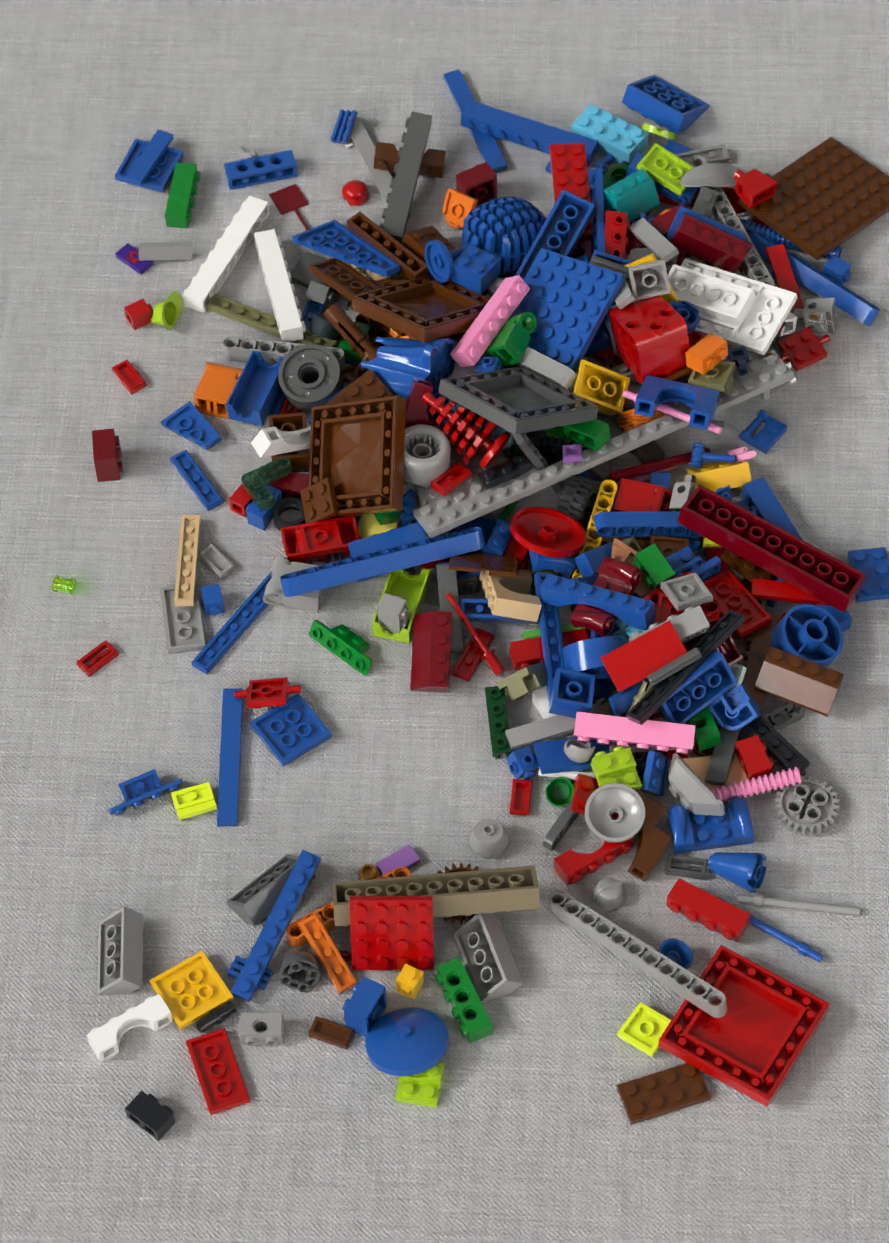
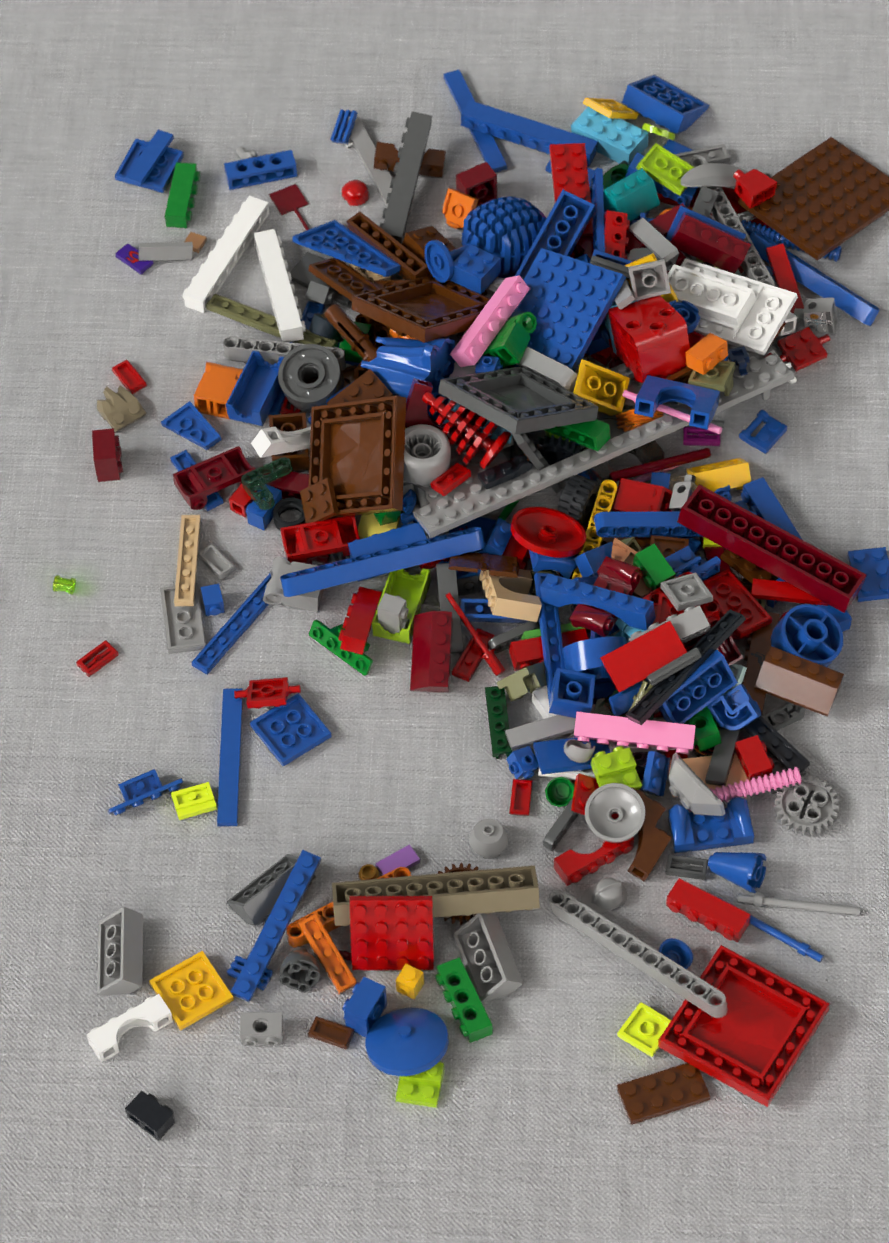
(120, 408): none -> dark tan plate
(138, 314): red brick -> none
(168, 311): lime piece -> none
(197, 240): none -> medium nougat tile
(211, 476): none -> dark red piece
(215, 1017): black pin -> none
(217, 1071): red tile -> none
(360, 620): none -> red brick
(504, 640): none -> dark grey beam
(572, 453): medium lavender tile -> none
(604, 162): blue arm -> none
(610, 108): none -> yellow tile
(699, 455): blue piece -> none
(700, 439): none -> magenta tile
(742, 454): bright pink piece -> none
(838, 269): blue brick -> none

